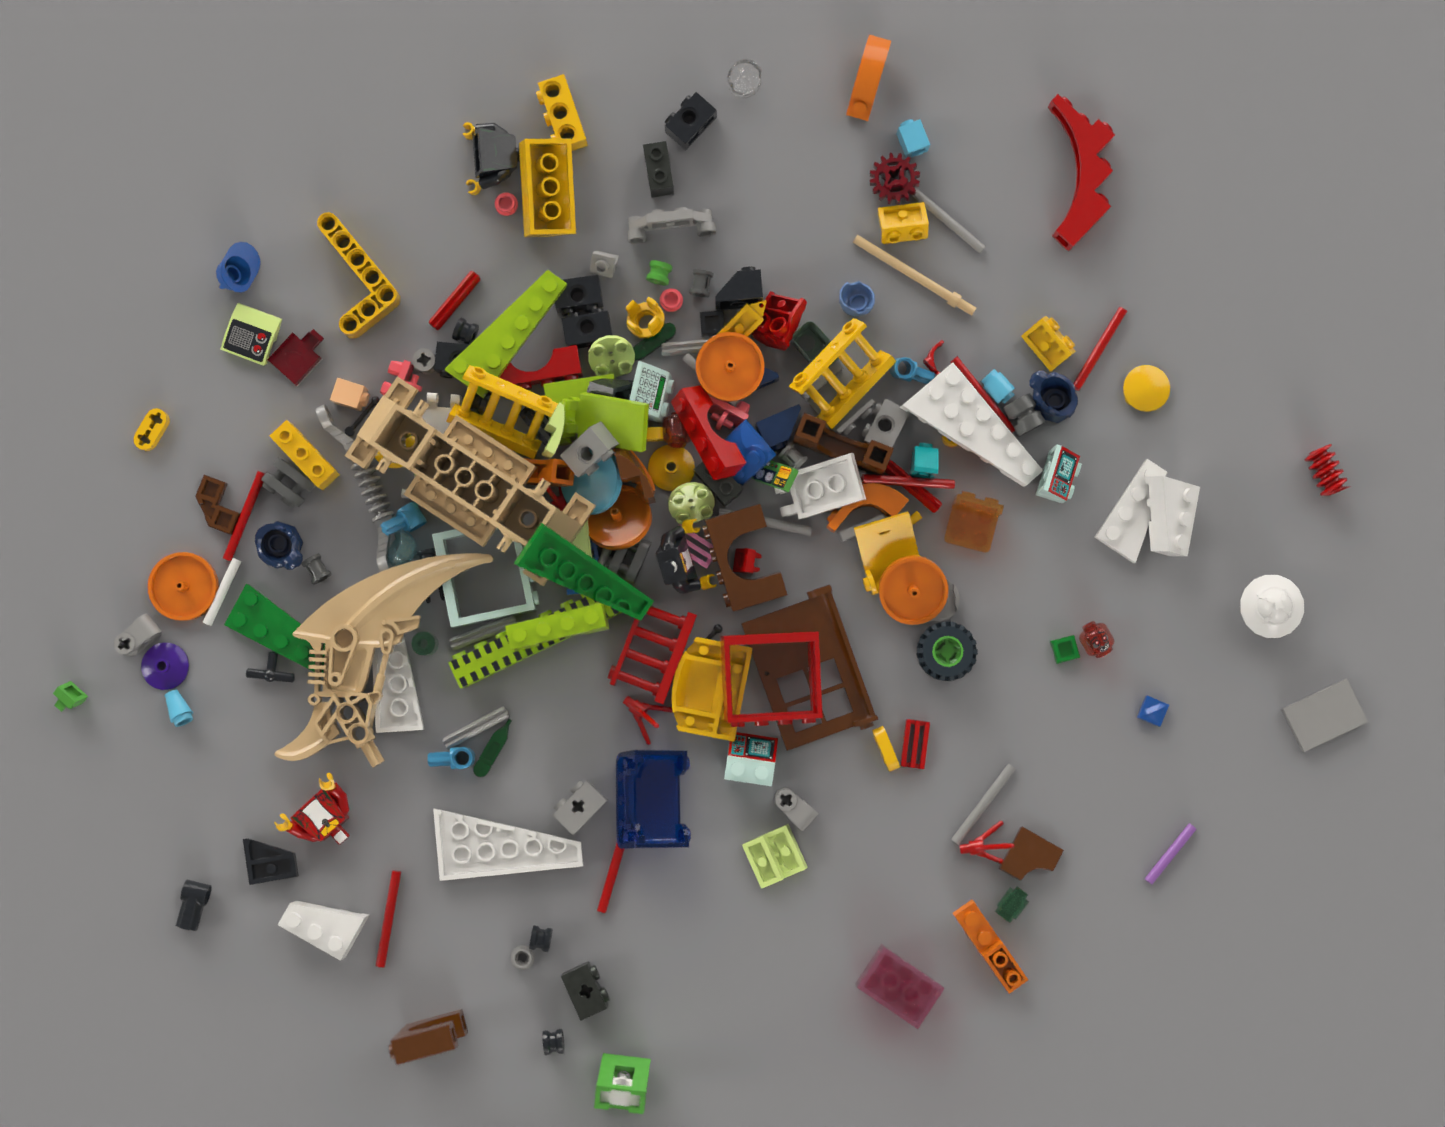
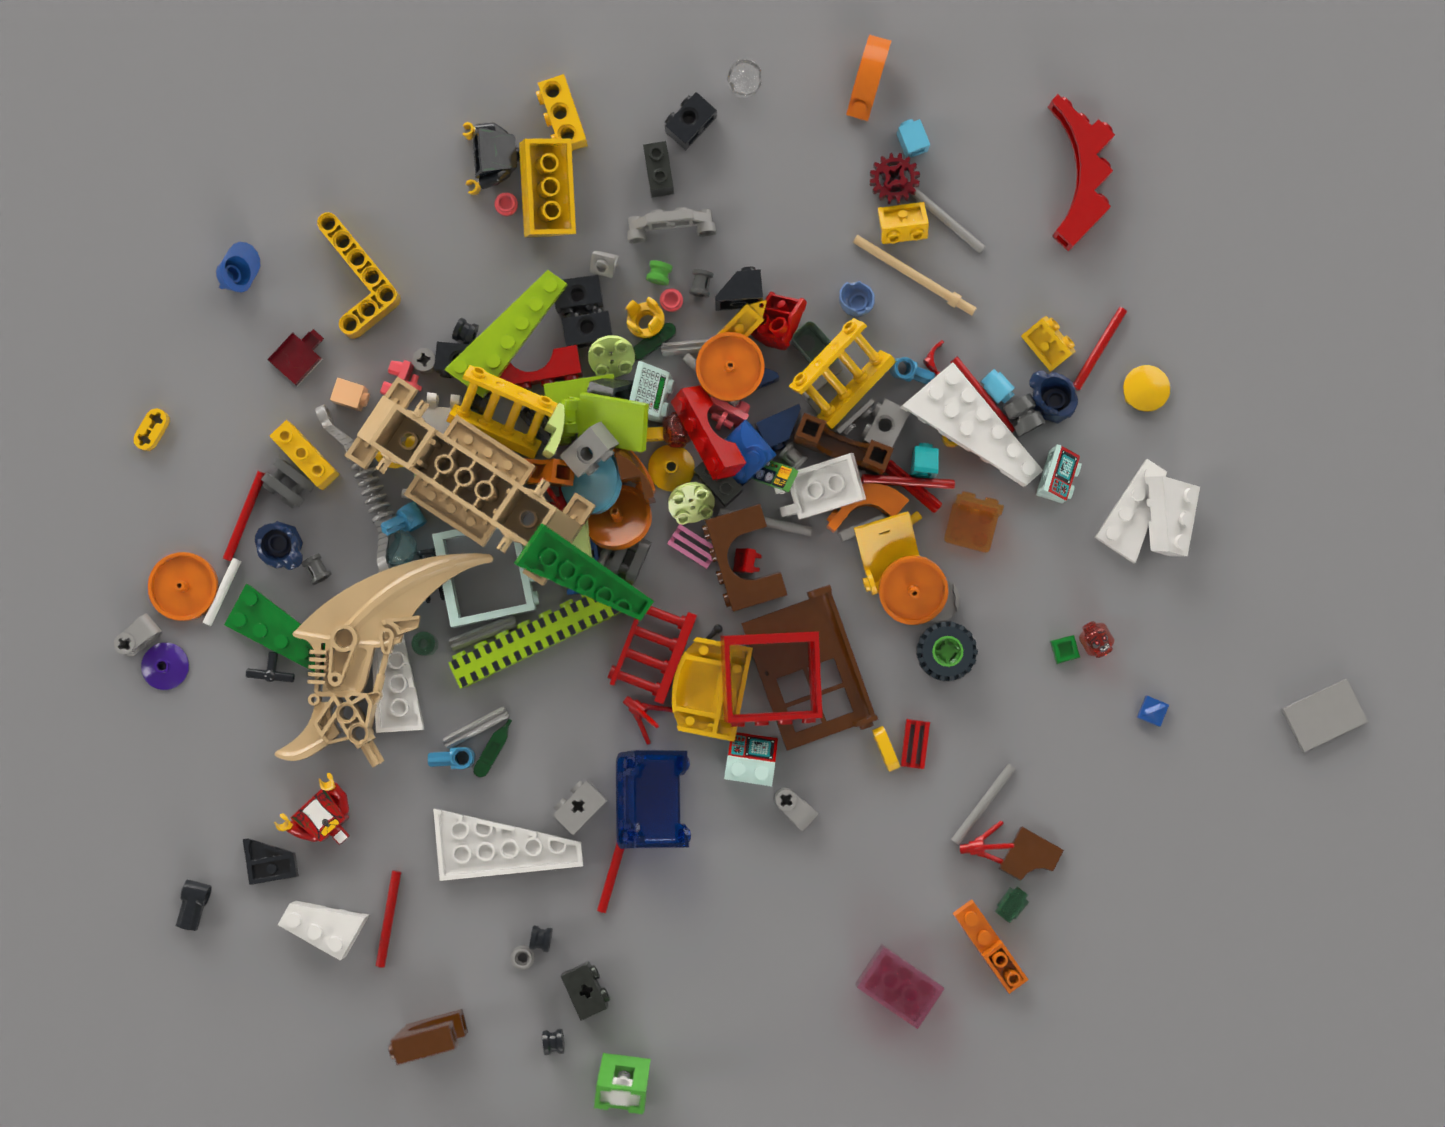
(69, 696): bright green tile -> none
(178, 709): medium azure cone -> none
(209, 498): reddish brown tile -> none
(251, 334): slope -> none
(350, 430): black hinge -> none
(454, 300): red axle -> none
(556, 626): lime arch -> none
(676, 560): black torso -> none
(711, 322): black tile -> none
(774, 856): yellowish green slope -> none
(1170, 853): medium lavender piece -> none
(1272, 606): white helmet -> none
(1326, 471): red piece -> none

